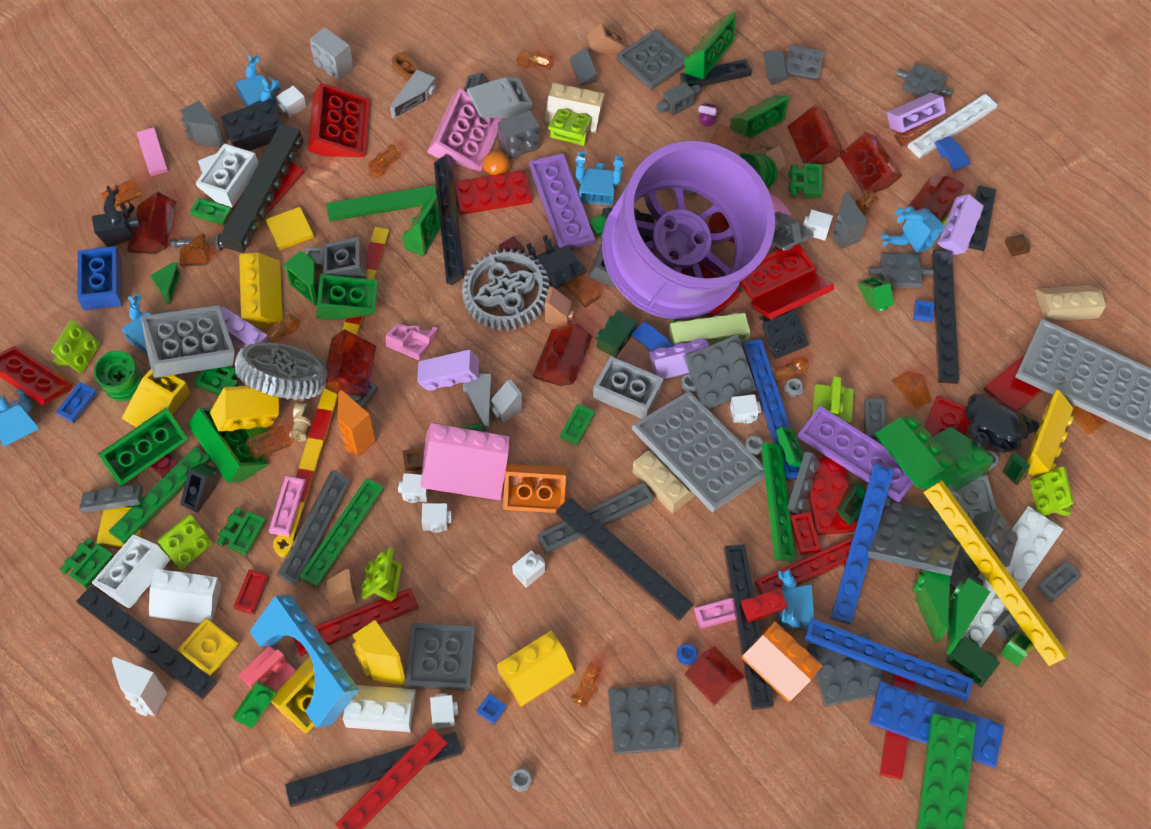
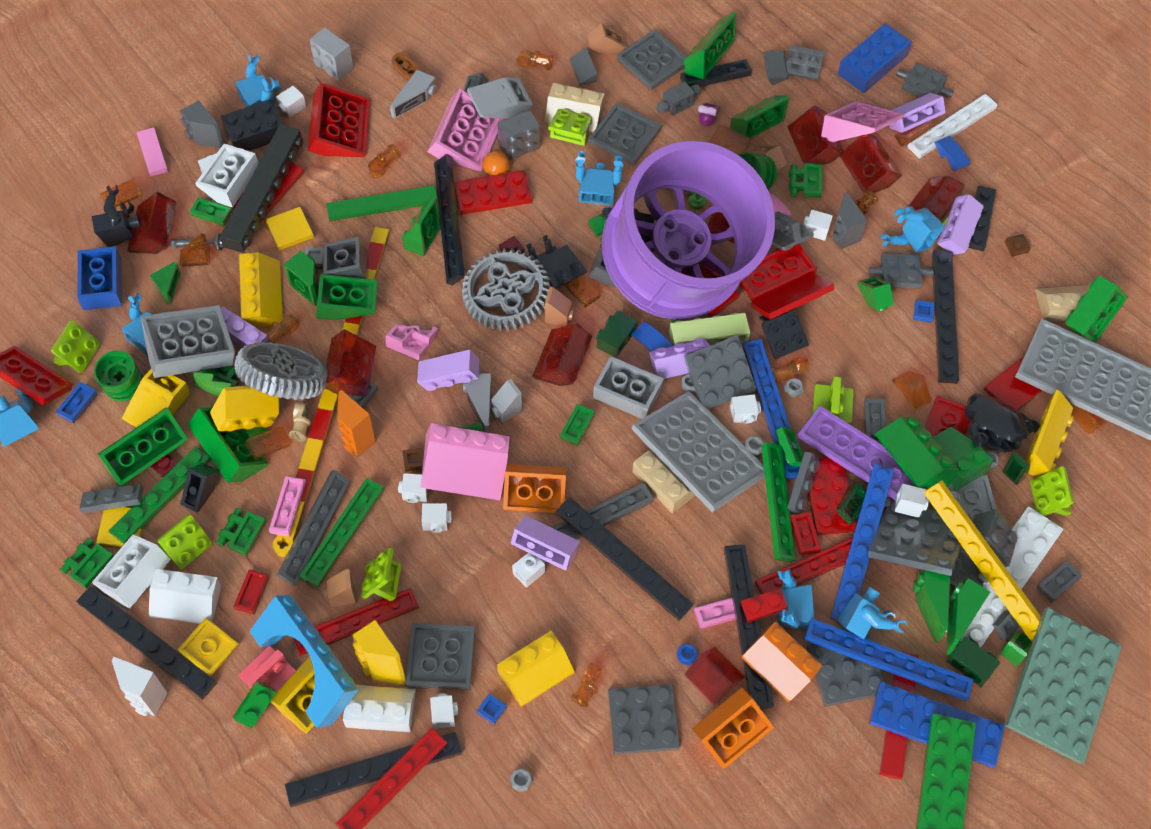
(208, 383): none -> bright green slope
(545, 542): none -> lavender brick
(561, 202): medium lavender plate -> none
(625, 133): none -> dark grey plate
(697, 204): none -> bright green plate
(733, 728): none -> orange slope
(857, 120): none -> bright pink slope
(863, 613): none -> dark azure torso
(874, 58): none -> blue brick
(911, 500): none -> white brick
(1063, 686): none -> sand green plate
(1096, 309): none -> green slope

